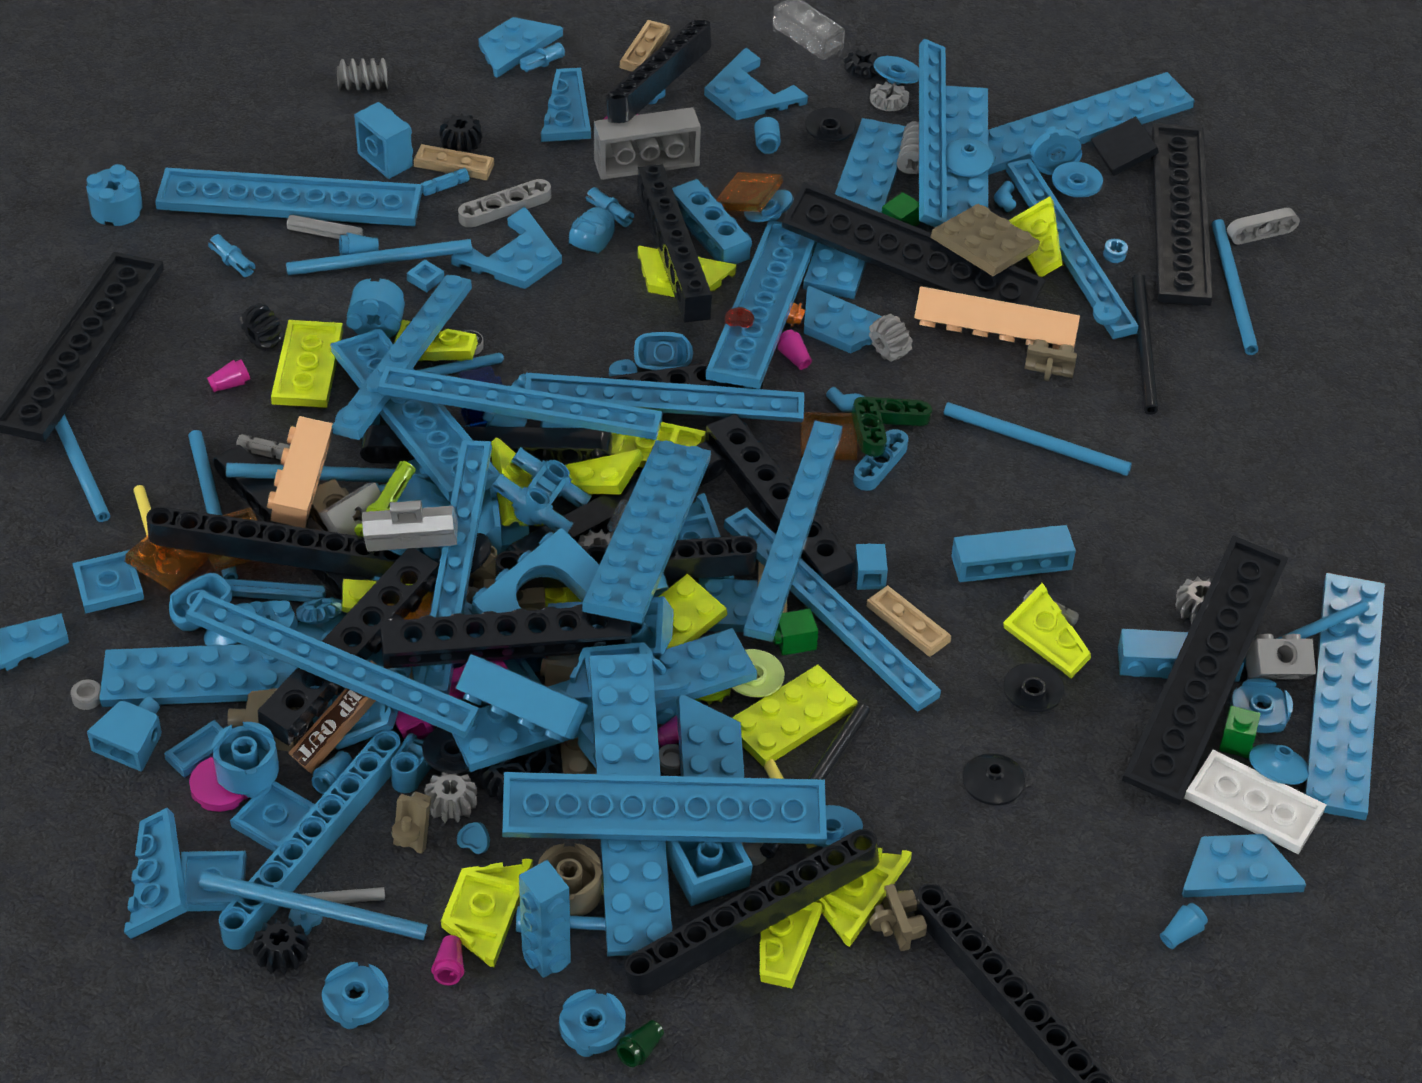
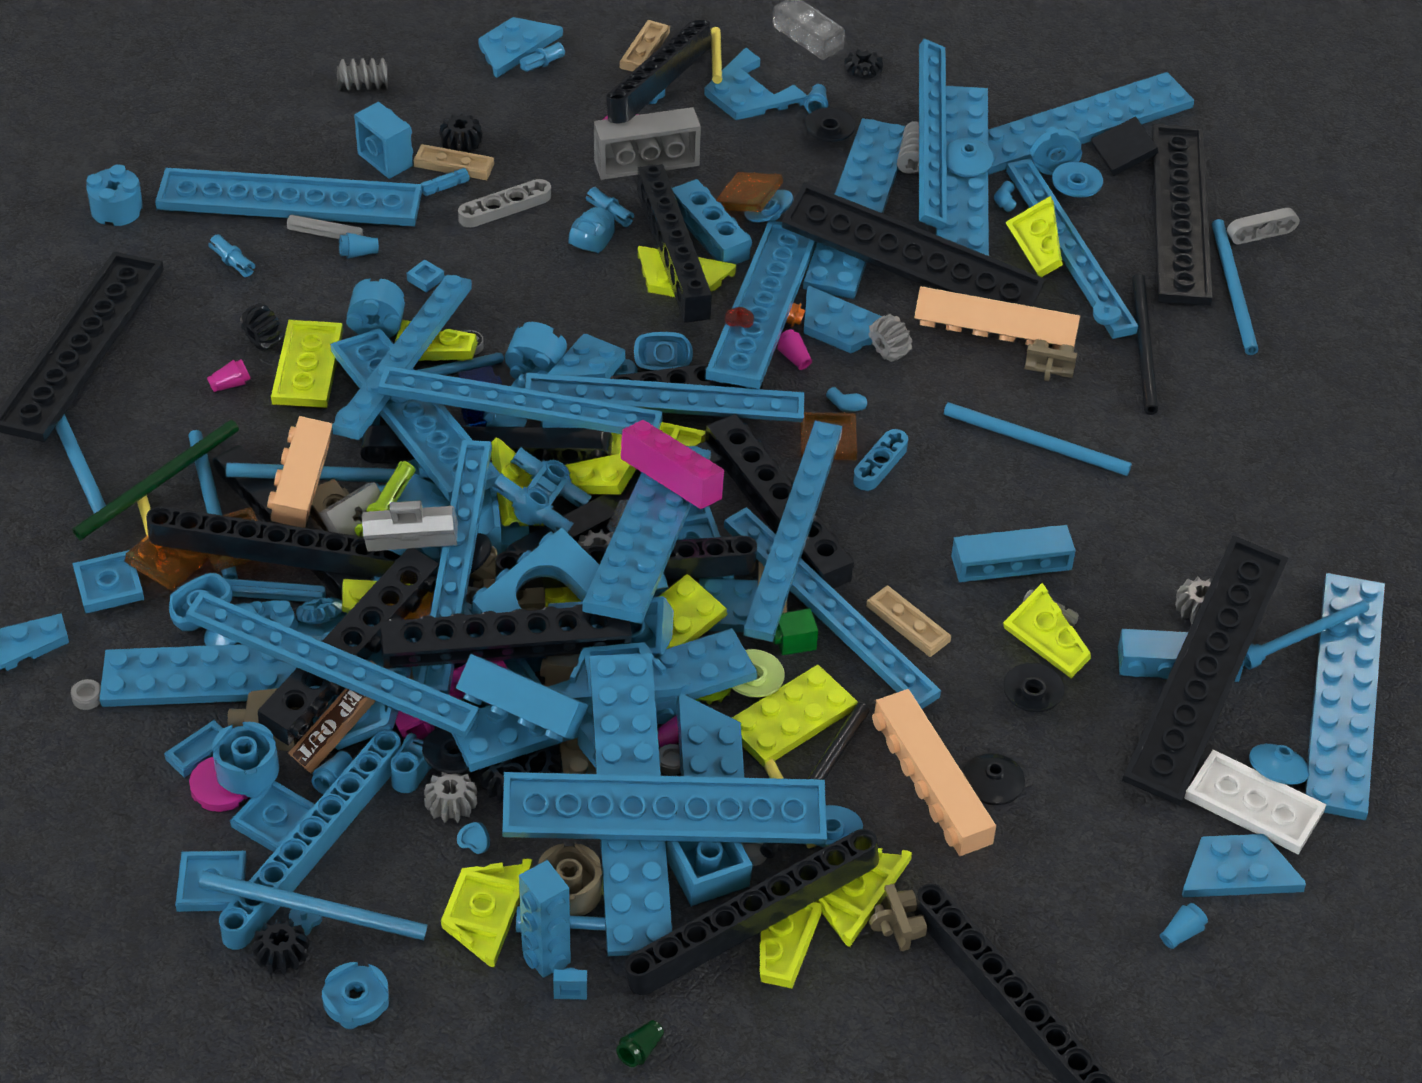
(127, 733): dark azure torso -> none
(155, 480): none -> dark green piece
(158, 876): dark azure wing -> none
(261, 446): light grey axle -> none
(351, 896): light grey bar -> none
(379, 257): dark azure piece -> none
(412, 821): dark tan hips -> none
(449, 961): dark pink cone -> none
(519, 261): dark azure wing -> none
(534, 349): none -> dark azure brick
(567, 108): dark azure wing -> none
(570, 984): none -> dark azure plate
(589, 1039): dark azure plate -> none
(590, 359): none -> dark azure wing
(672, 464): none -> dark pink brick
(716, 55): none -> light yellow bar
(767, 135): dark azure brick -> none
(816, 98): none -> dark azure cone
(870, 566): dark azure brick -> none
(897, 69): dark azure dish -> none
(897, 101): light grey gear -> none
(903, 209): green brick -> none
(905, 413): dark green beam -> none
(934, 773): none -> light nougat brick
(985, 239): dark tan plate -> none
(1117, 245): dark azure bush -> none
(1239, 731): green brick -> none
(1265, 691): dark azure plate -> none
(1296, 654): light grey brick -> none

